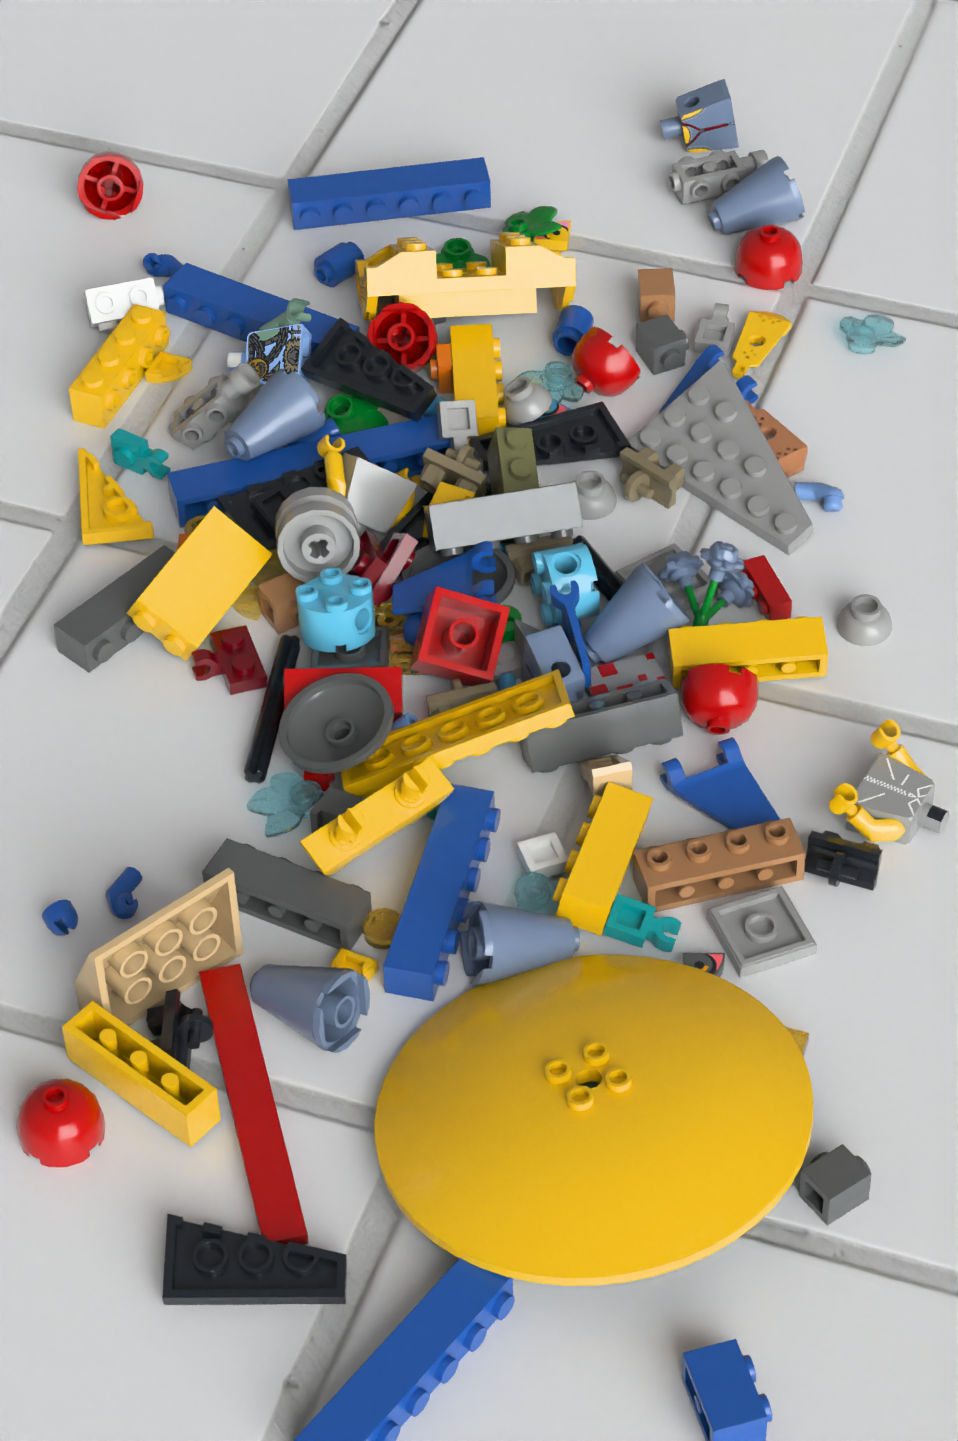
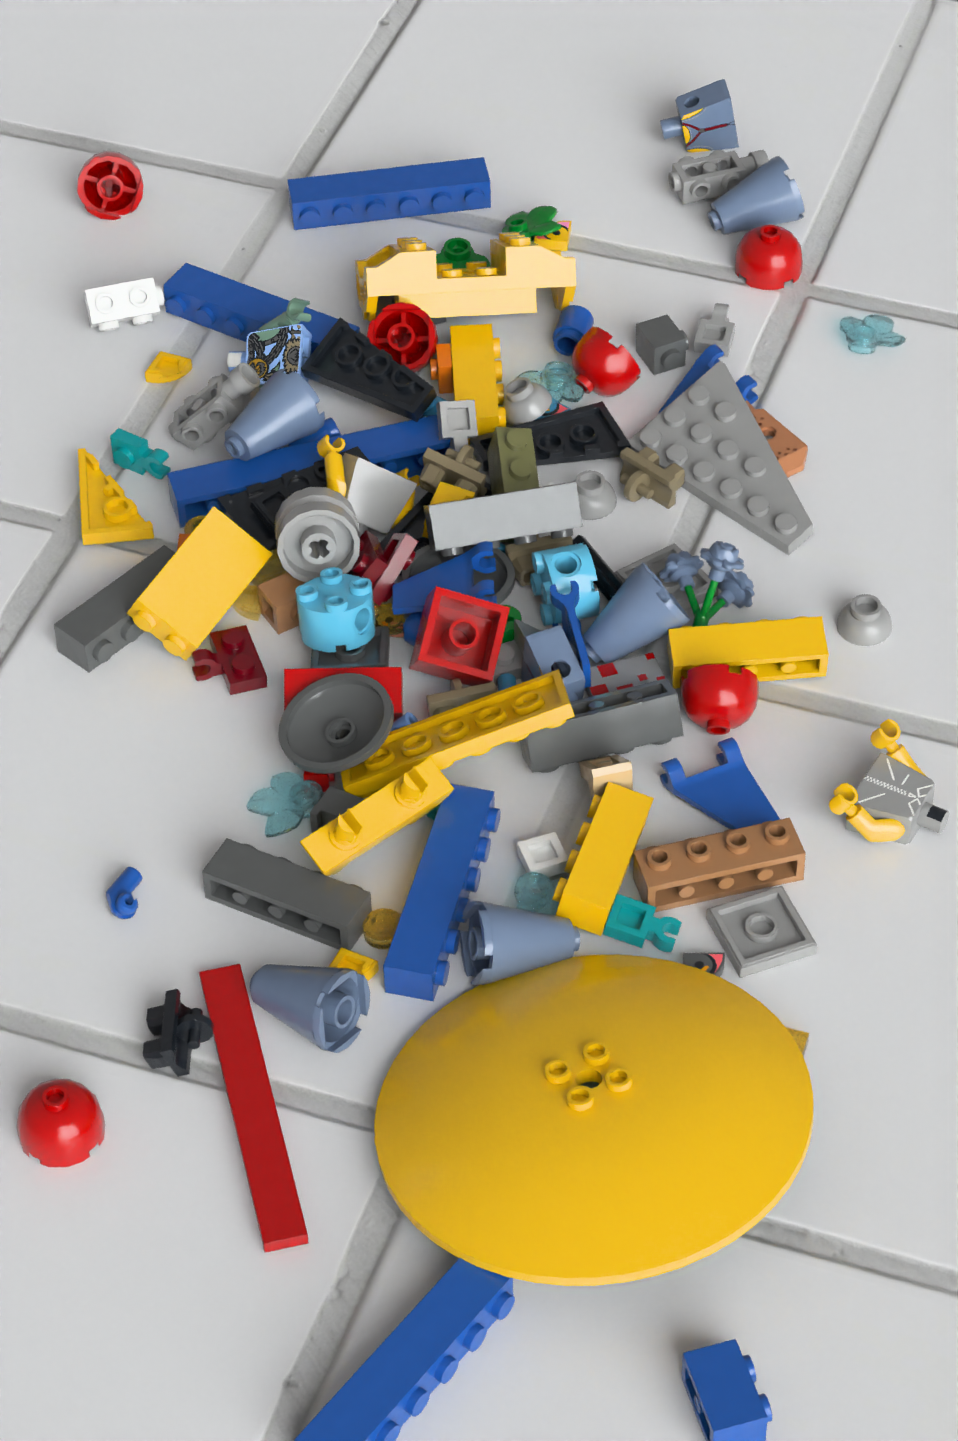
(60, 917): blue hinge -> none
(118, 366): yellow brick -> none
(141, 1073): yellow brick -> none
(161, 265): blue arm -> none
(164, 951): tan slope -> none
(237, 1269): black wing -> none
(271, 711): black axle -> none
(337, 264): blue brick -> none
(358, 416): green plate -> none
(401, 656): clear yellow tile -> none
(656, 293): medium nougat brick -> none
(762, 329): yellow piece -> none
(768, 590): red piece -> none
(823, 492): medium blue arm -> none
(835, 1183): dark grey brick -> none
(843, 860): black hips -> none

